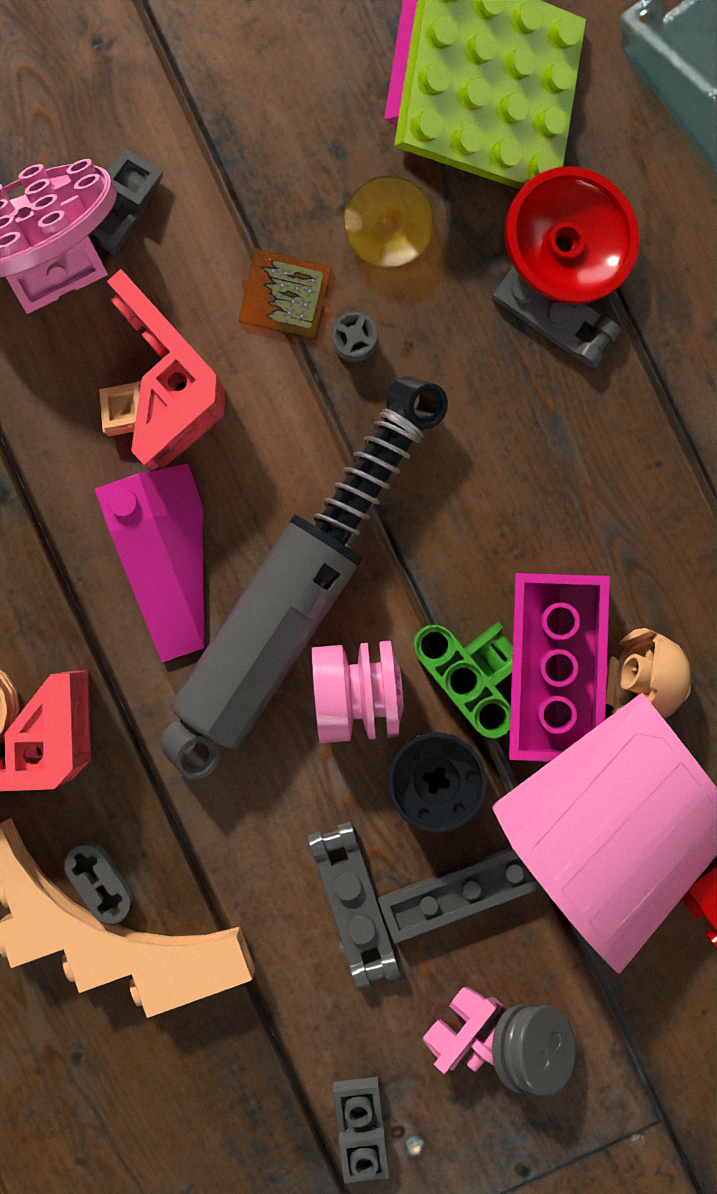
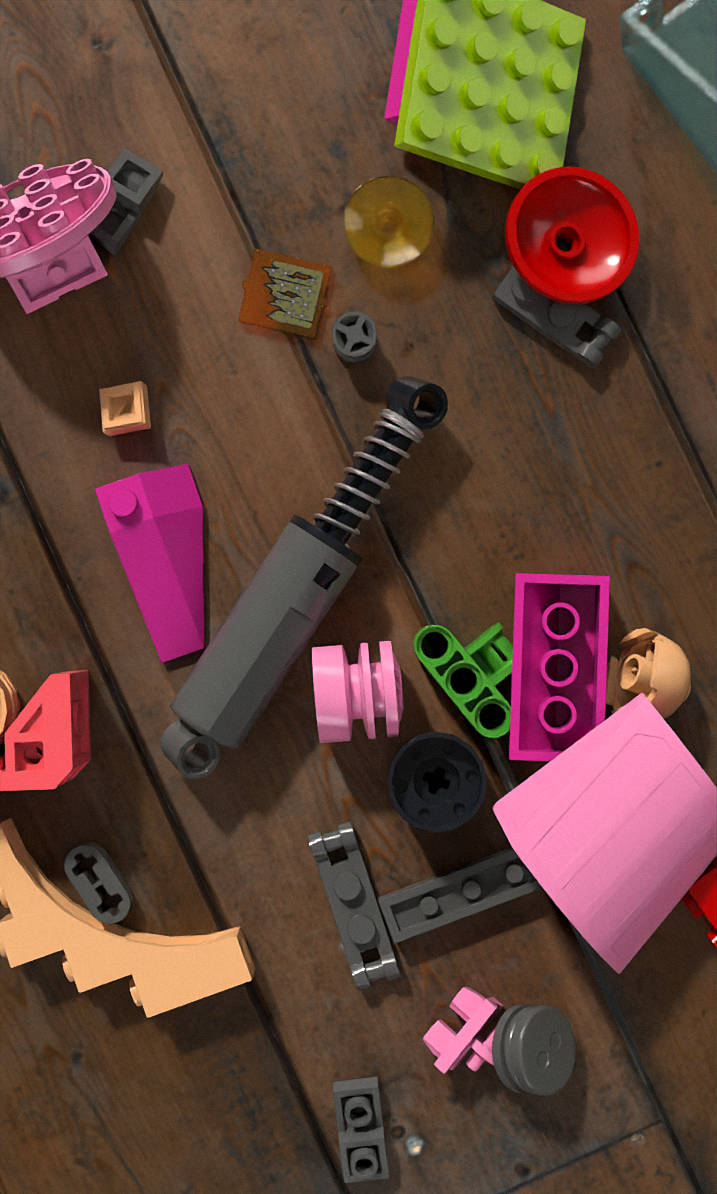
(167, 418): coral bracket -> none

